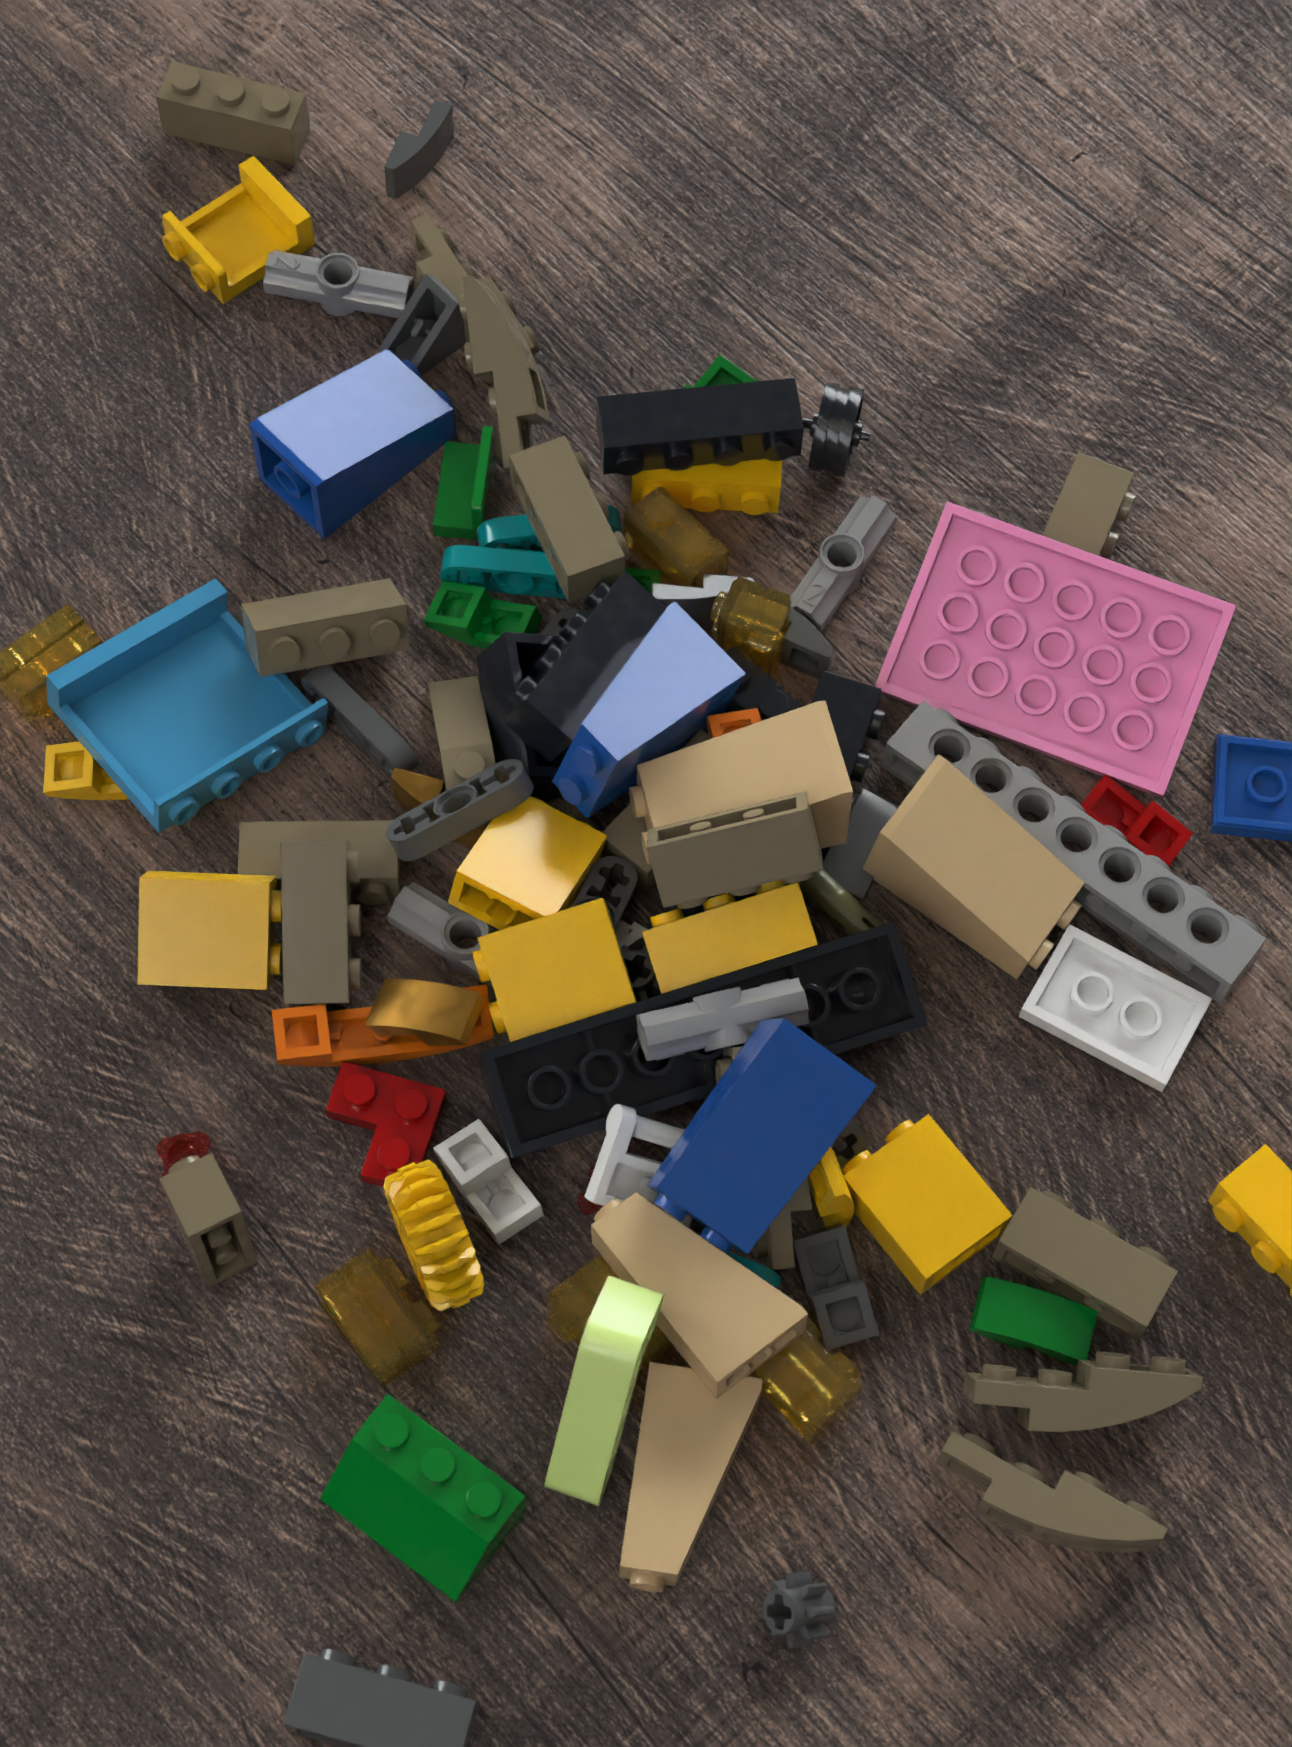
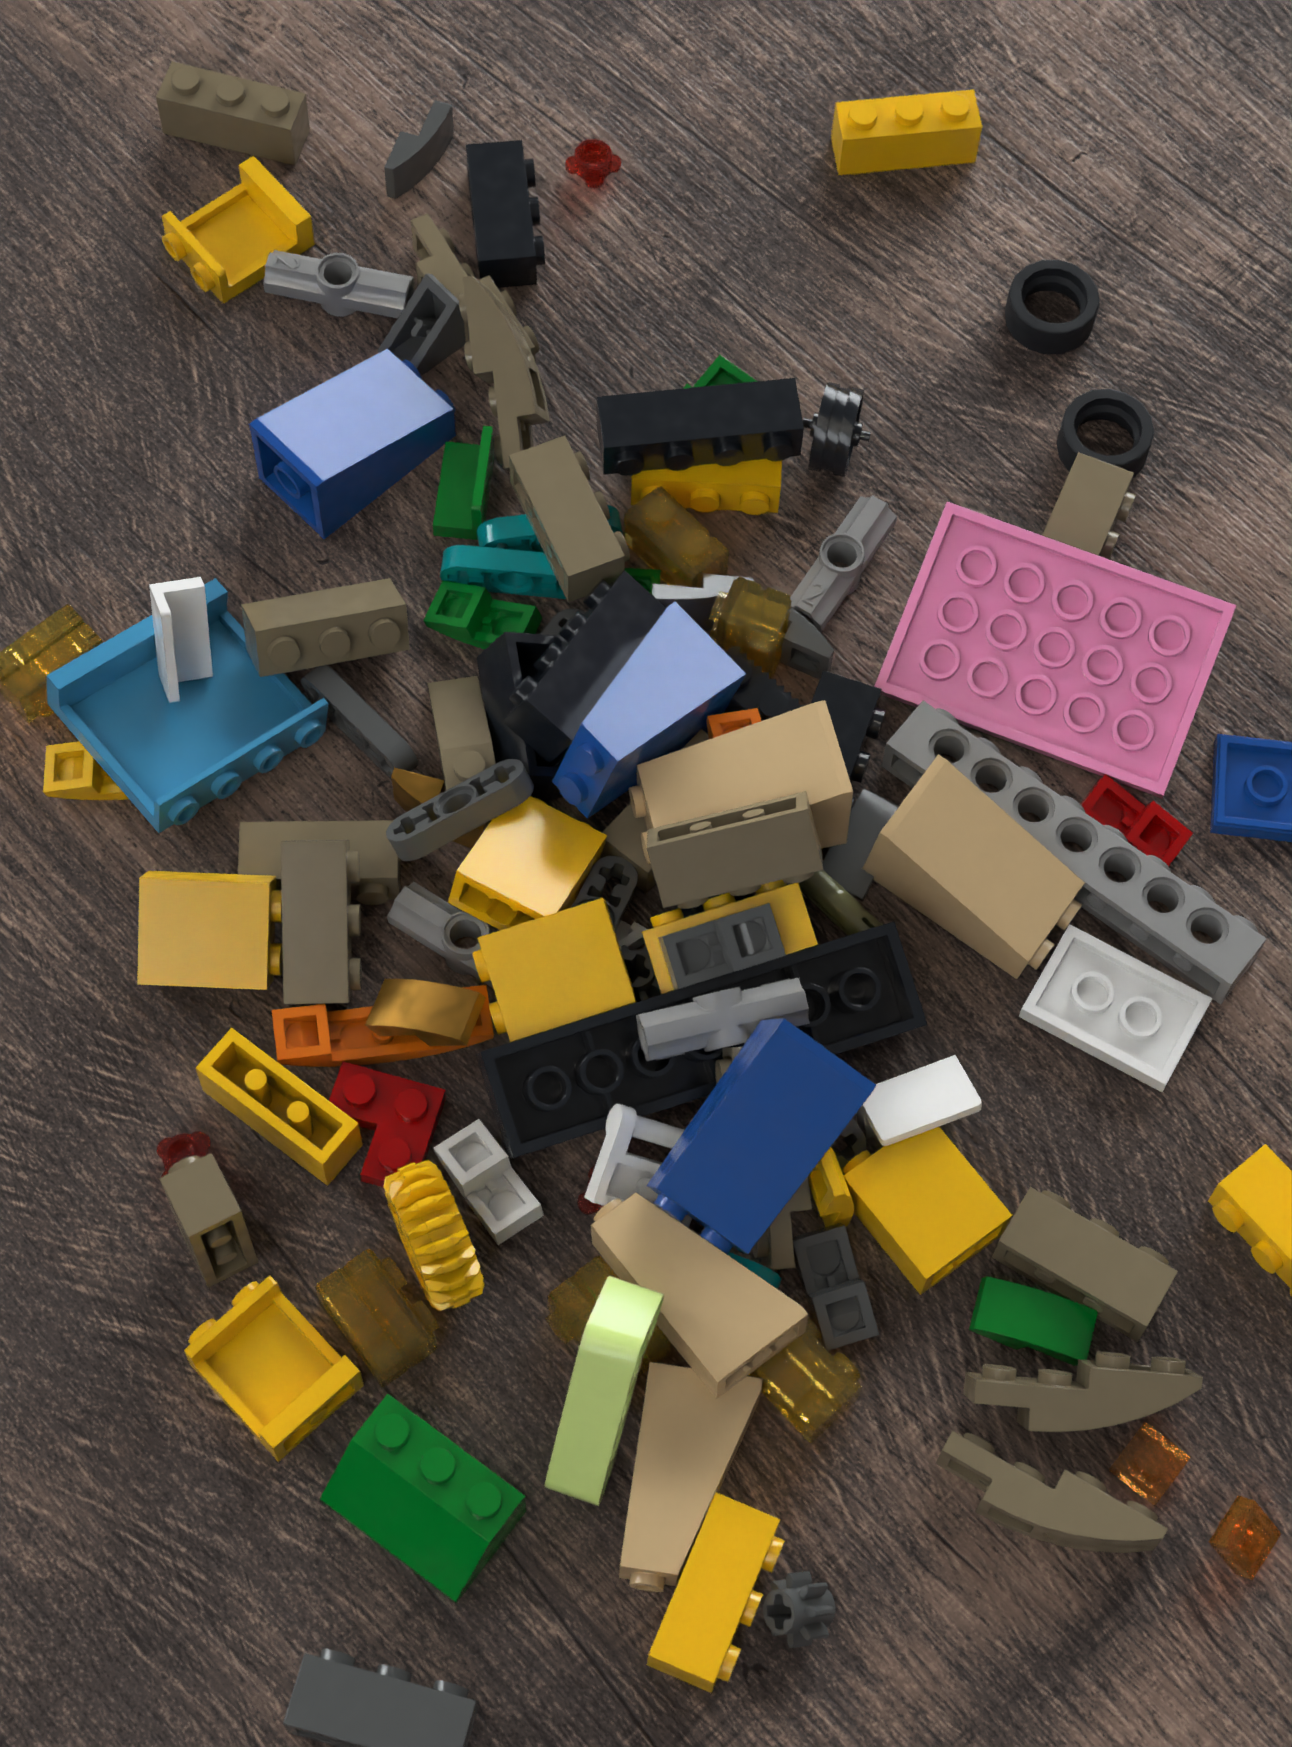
(181, 633): none -> white panel
(272, 1367): none -> yellow panel
(279, 1106): none -> yellow brick
(504, 213): none -> black brick
(593, 152): none -> clear red plate
(716, 1594): none -> yellow brick
(721, 946): none -> dark grey slope
(906, 132): none -> yellow brick
(918, 1102): none -> white panel
(1060, 278): none -> black tyre
(1113, 407): none -> black tyre
(1149, 1463): none -> clear orange plate
(1245, 1537): none -> clear orange plate

